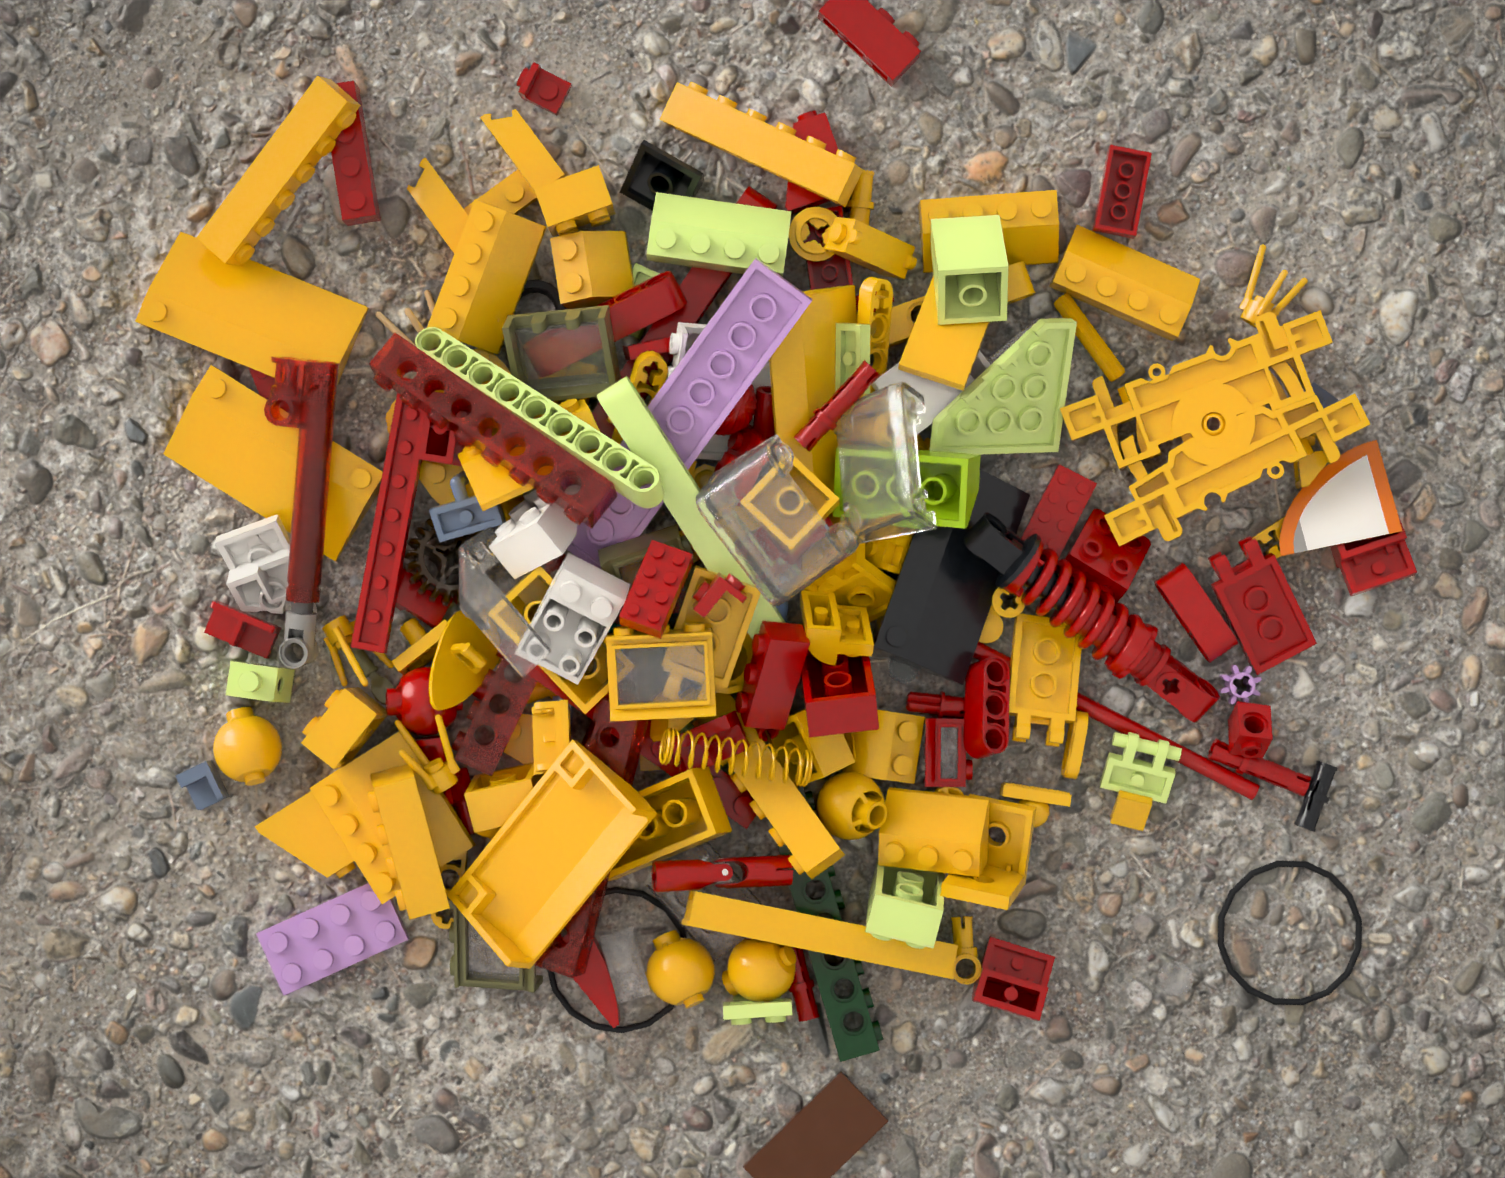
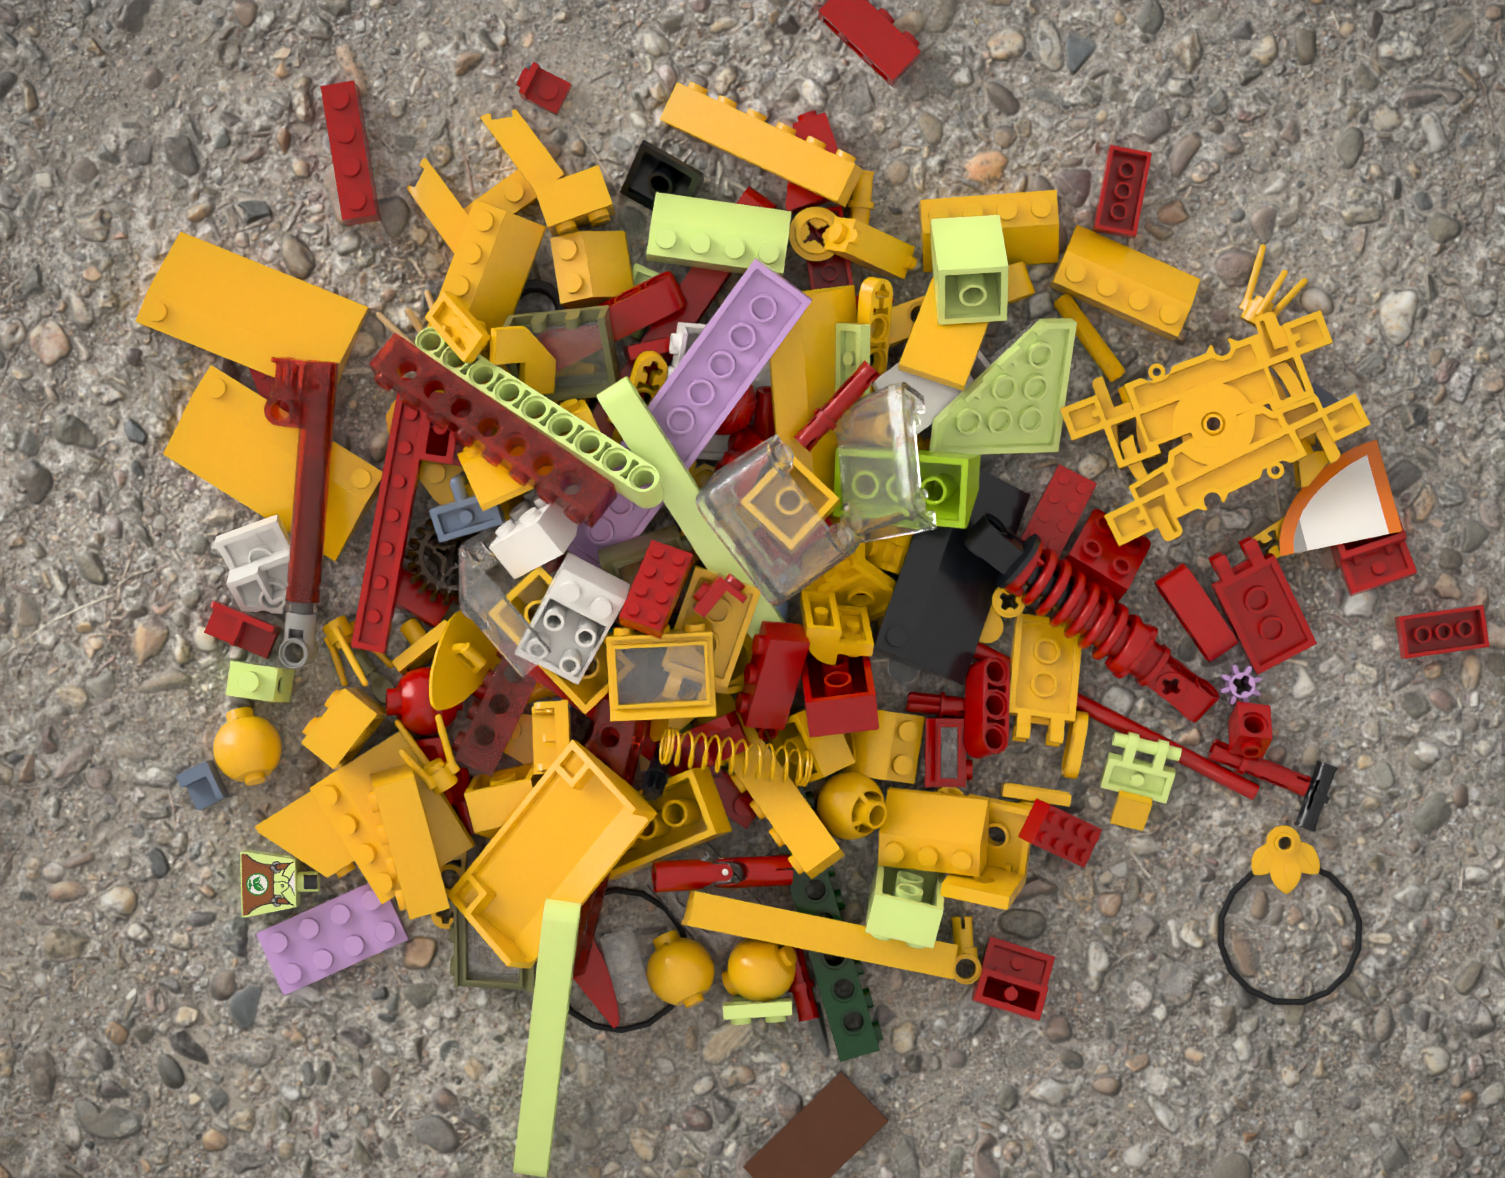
(273, 882): none -> torso
(279, 171): yellow brick -> none
(458, 327): none -> yellow tile
(520, 346): none -> yellow tile
(546, 1037): none -> yellowish green beam
(655, 777): none -> black piece
(1060, 833): none -> red piece
(1285, 864): none -> yellow plate
(1442, 631): none -> red piece

